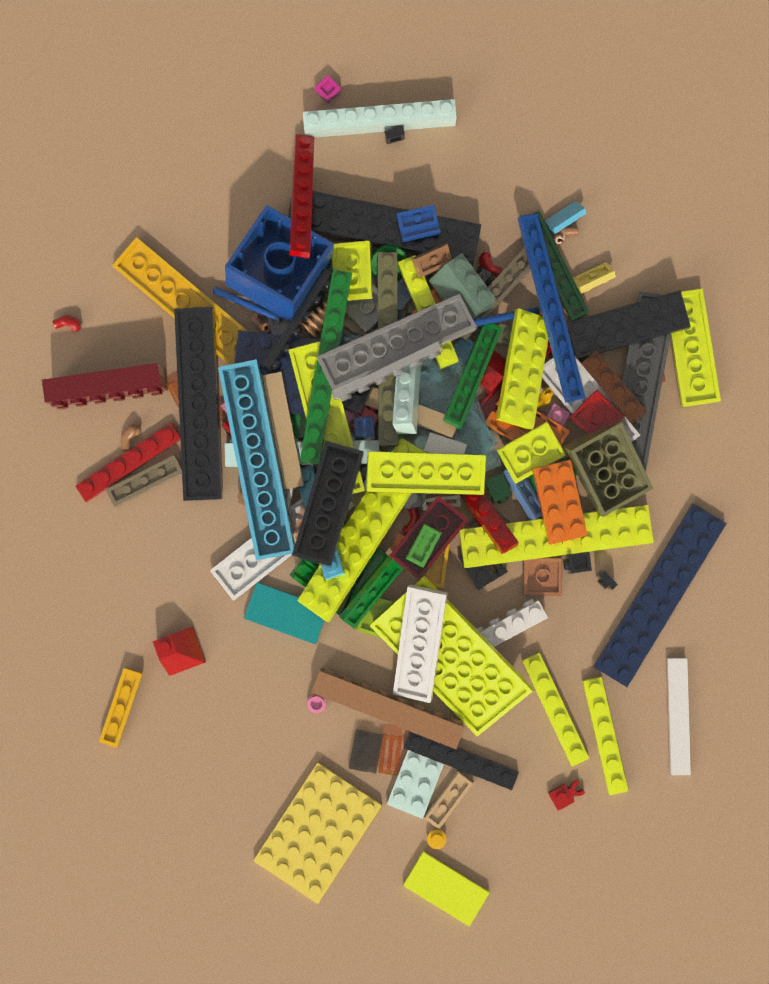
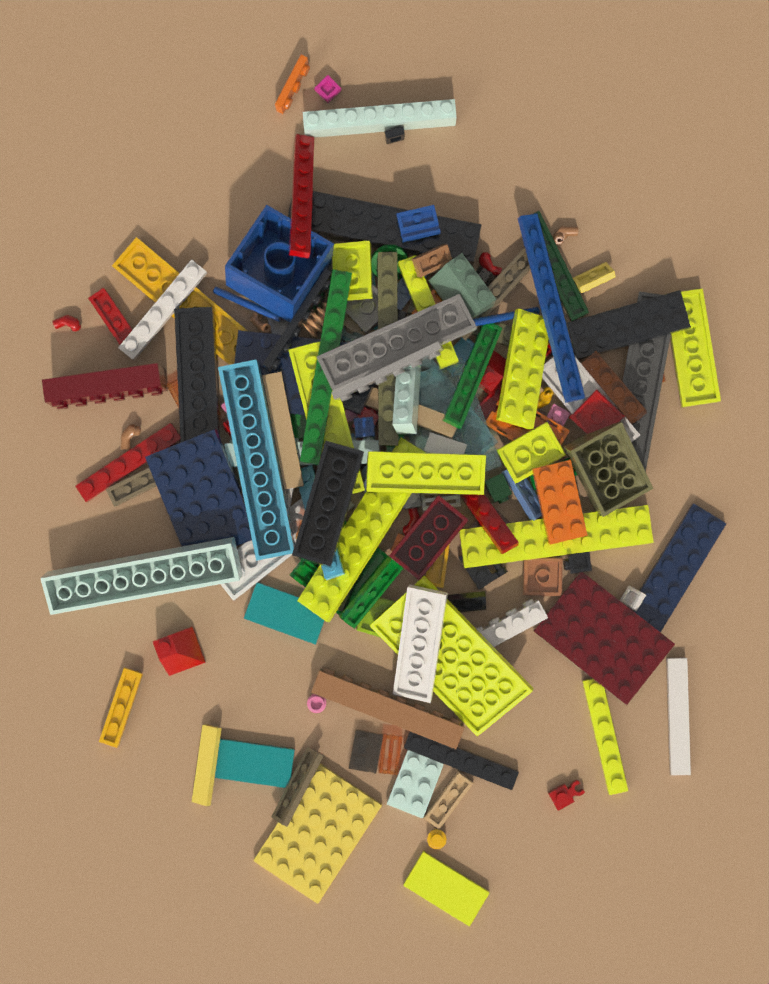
(111, 315): none -> red plate
(142, 576): none -> light aqua brick
(162, 310): none -> white plate
(200, 491): none -> dark blue plate
(206, 765): none -> light yellow tile
(254, 763): none -> teal tile
(292, 85): none -> orange plate
(297, 786): none -> dark tan plate
(423, 545): bright green plate -> none
(468, 601): none -> black plate
(555, 709): neon yellow plate -> none
(565, 217): medium azure tile -> none
(604, 638): none -> dark red plate
(605, 580): black plate -> none
(632, 598): none -> white tile

